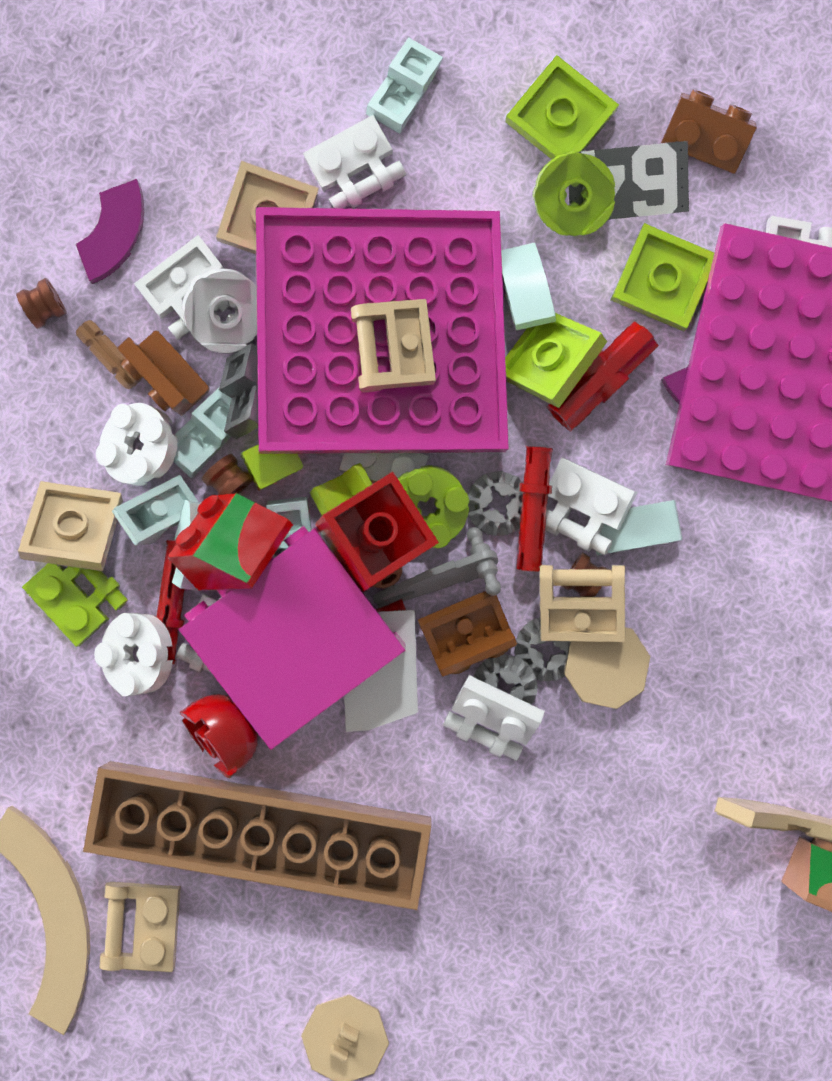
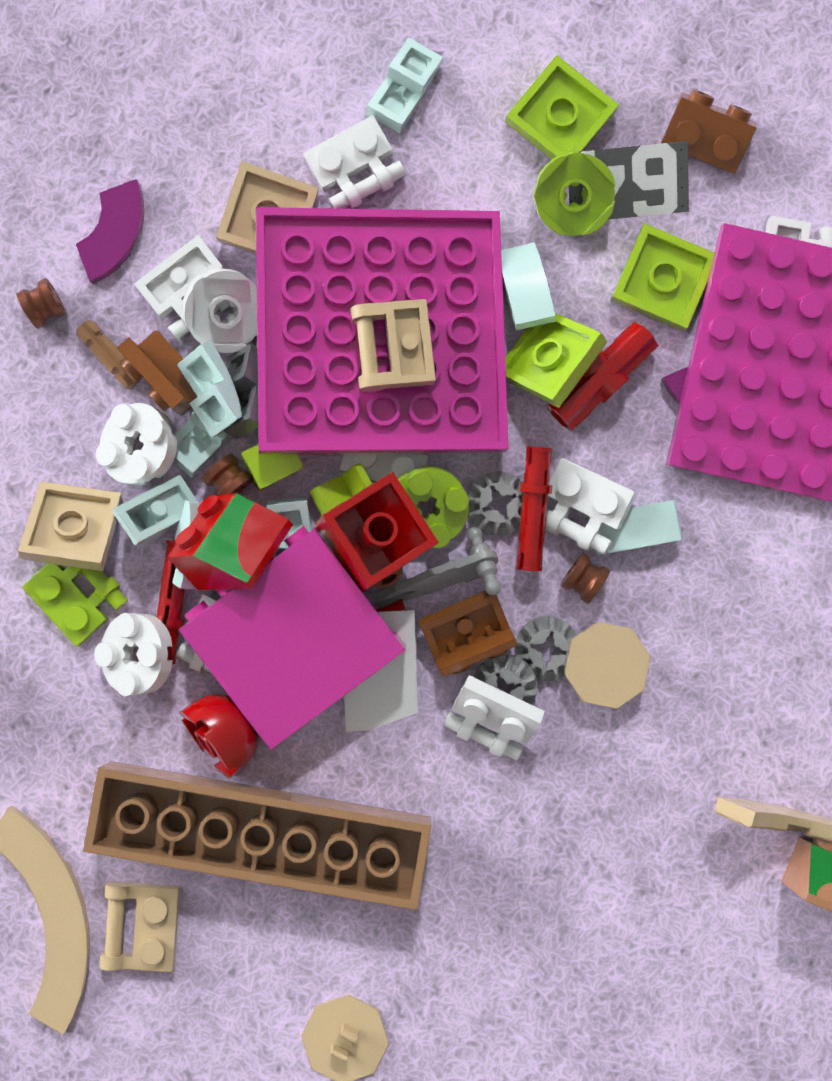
(216, 395): none -> light aqua slope
(582, 617): tan plate -> none

